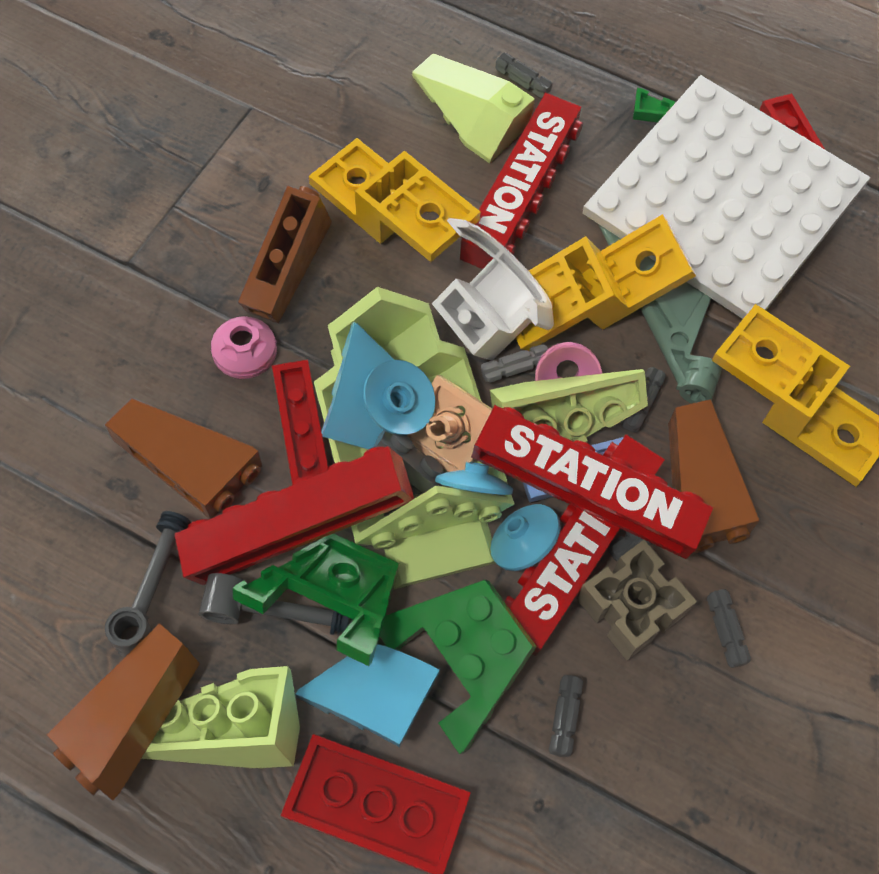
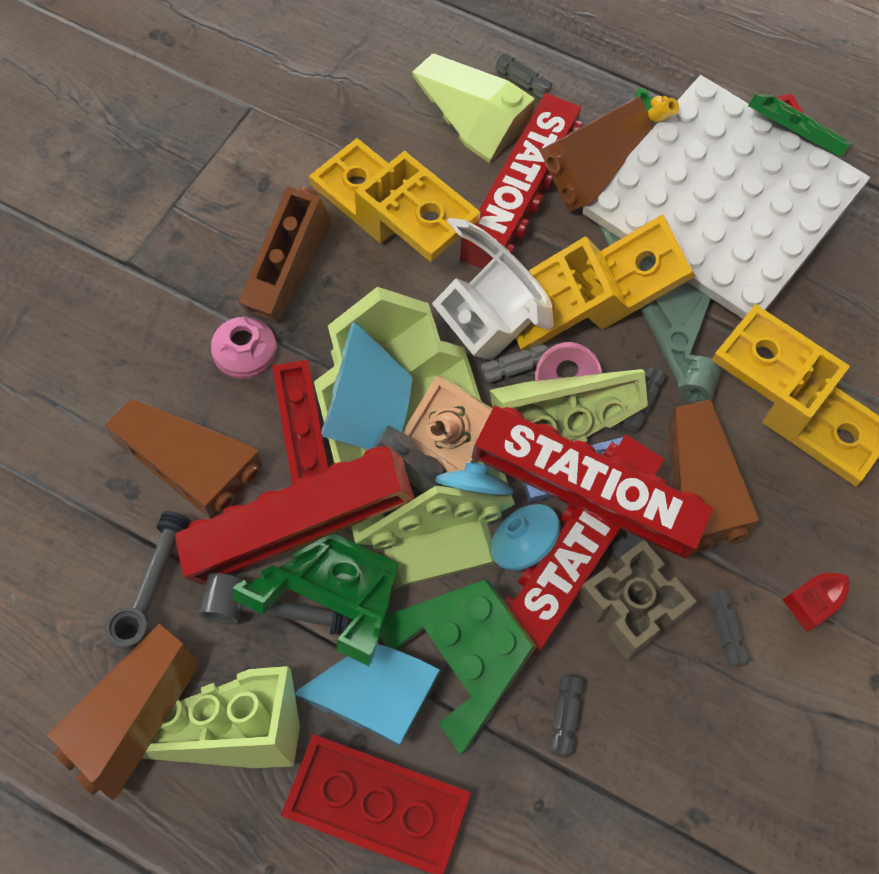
(410, 388): medium azure dish -> none
(594, 153): none -> dark orange slope
(662, 108): none -> yellow arm
(800, 124): none -> green wing
(818, 598): none -> red plate

